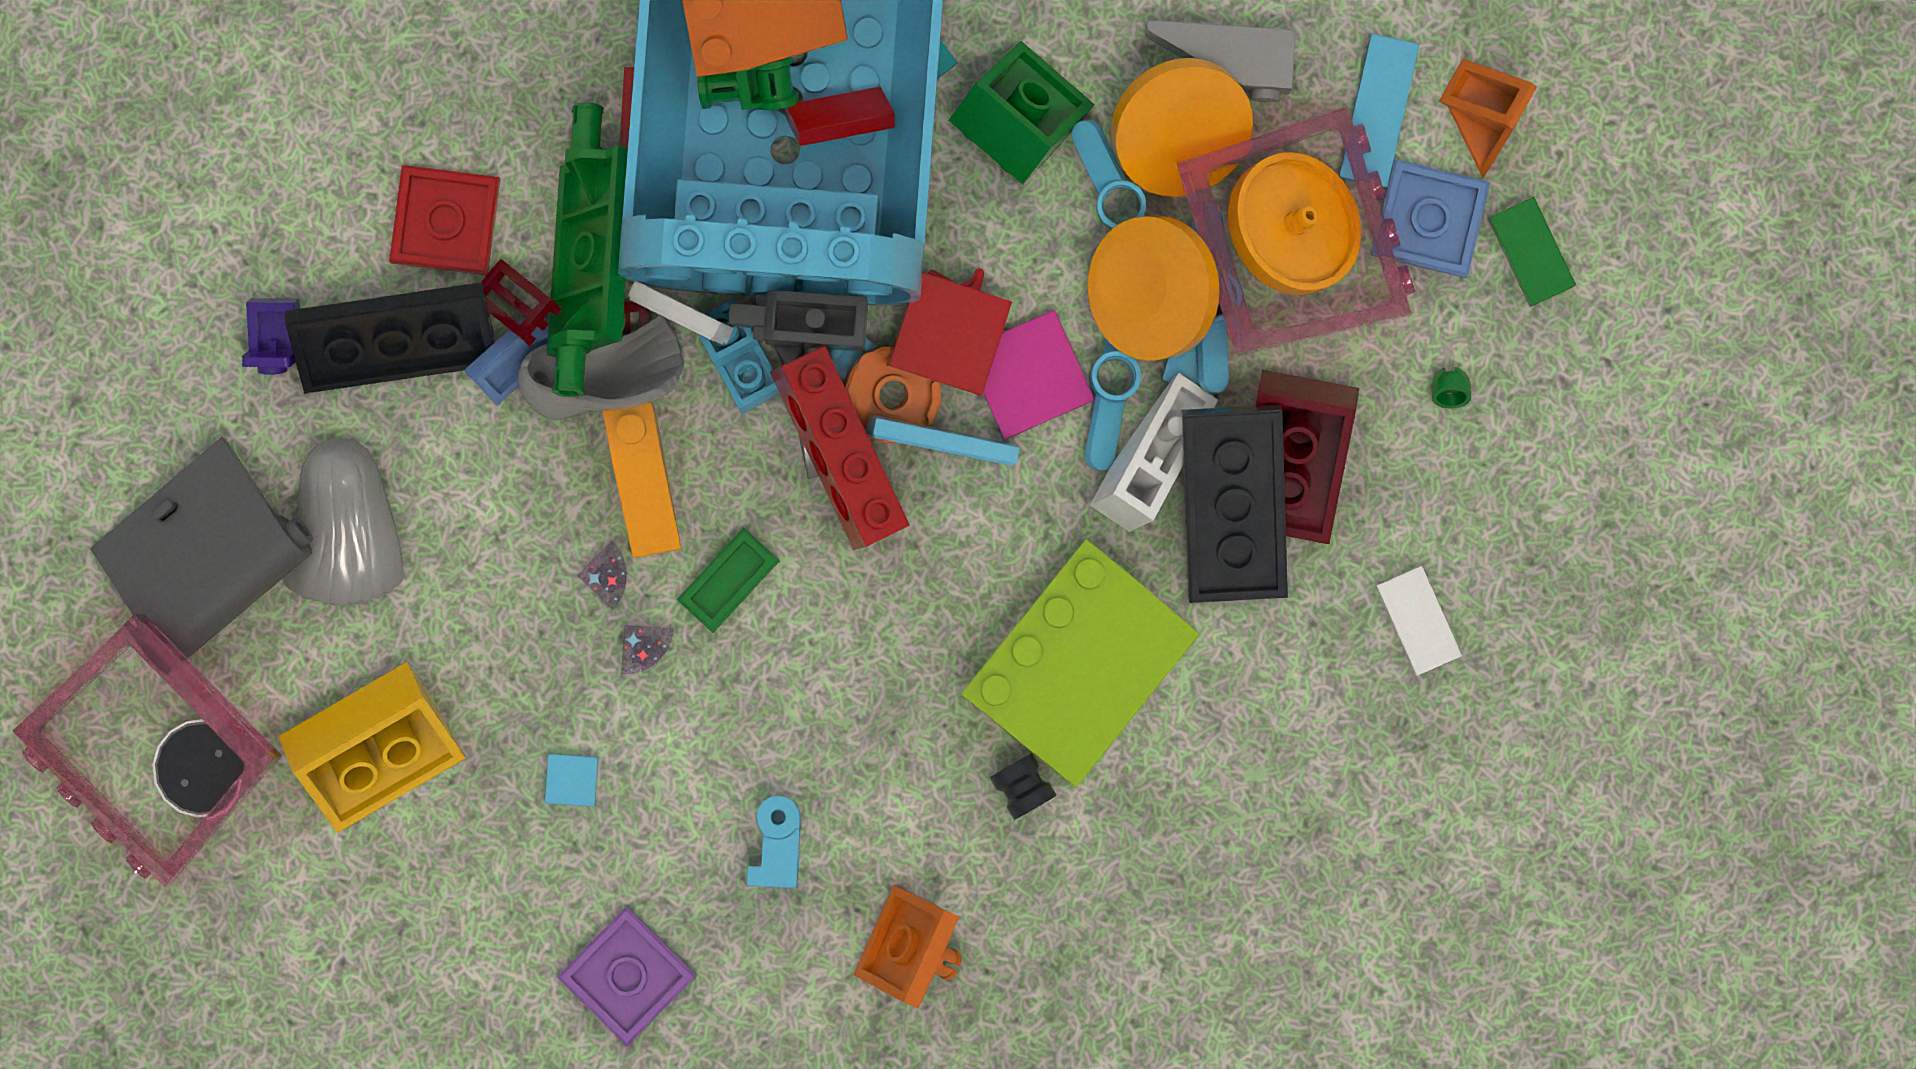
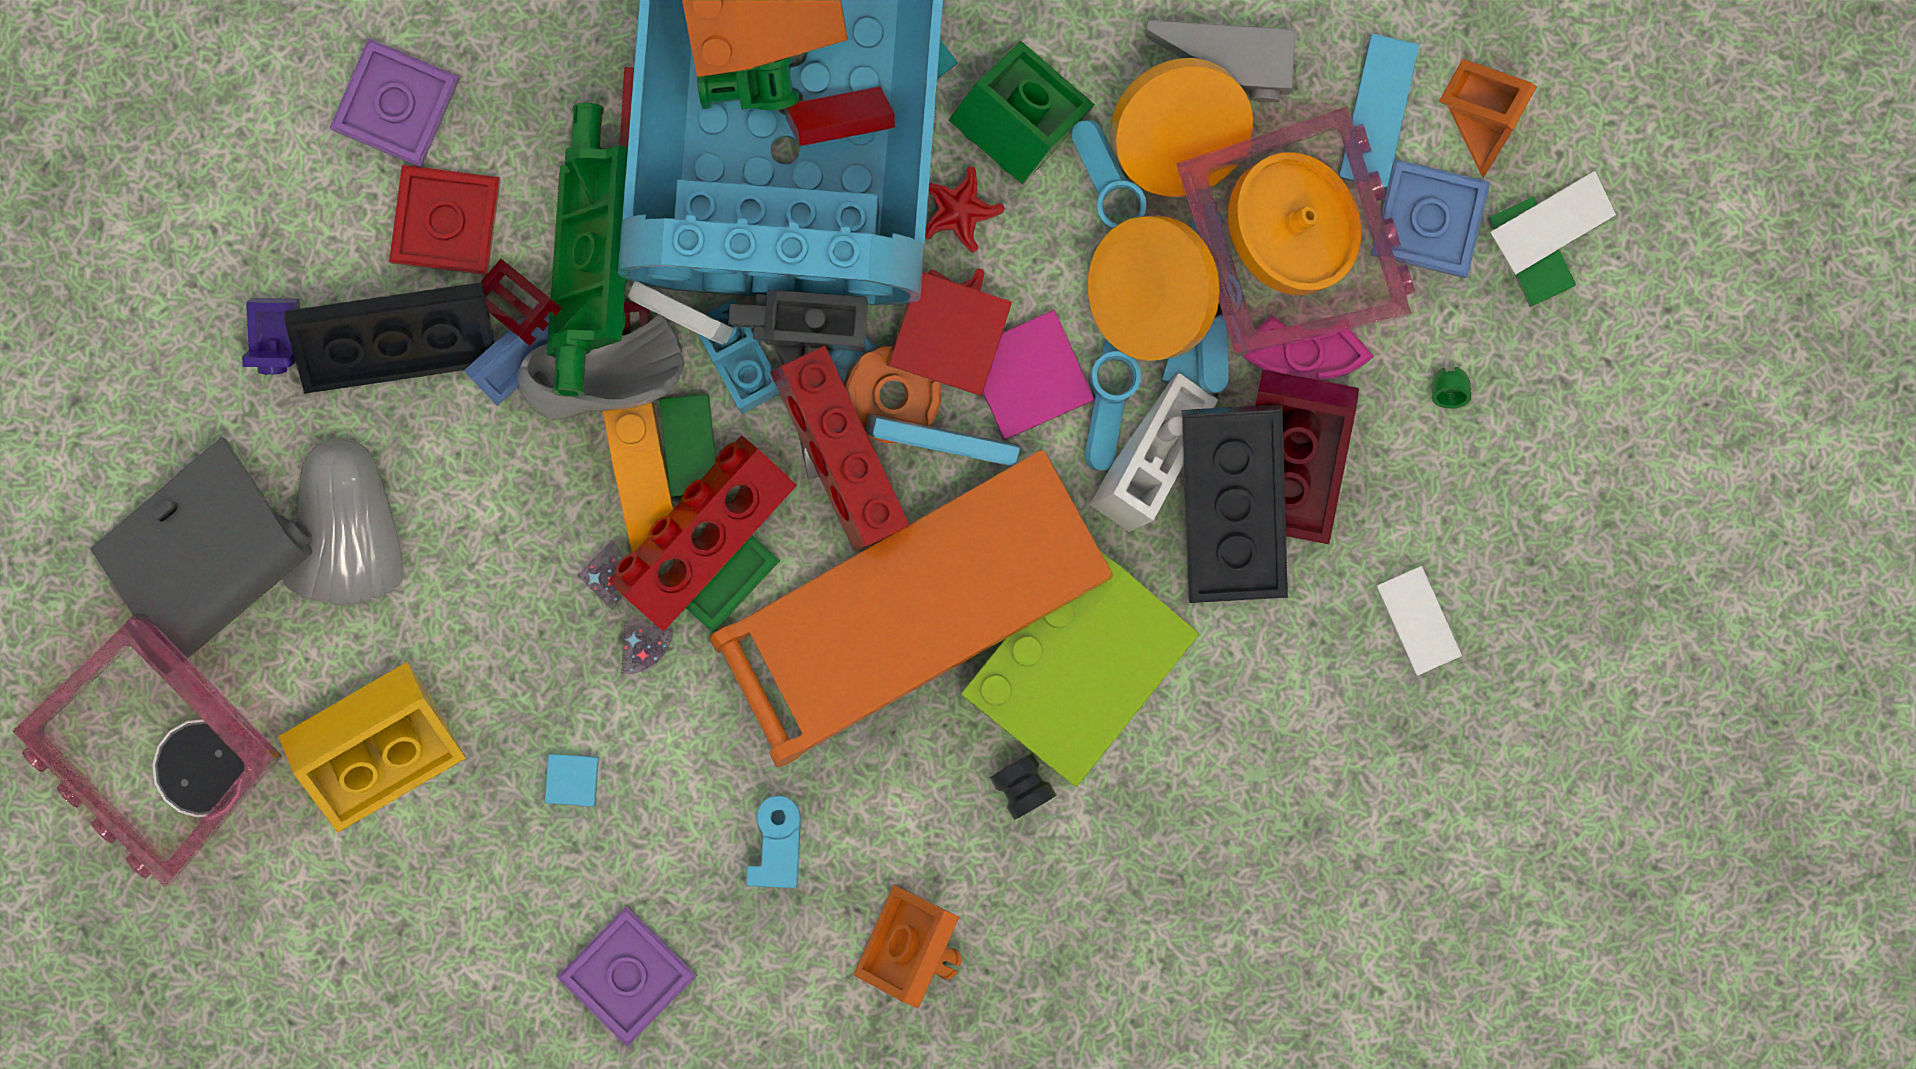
(394, 103): none -> medium lavender tile
(687, 440): none -> green tile
(701, 558): none -> red brick
(916, 604): none -> orange flag
(960, 210): none -> red animal
(1314, 358): none -> dark pink tile
(1553, 223): none -> white sticker

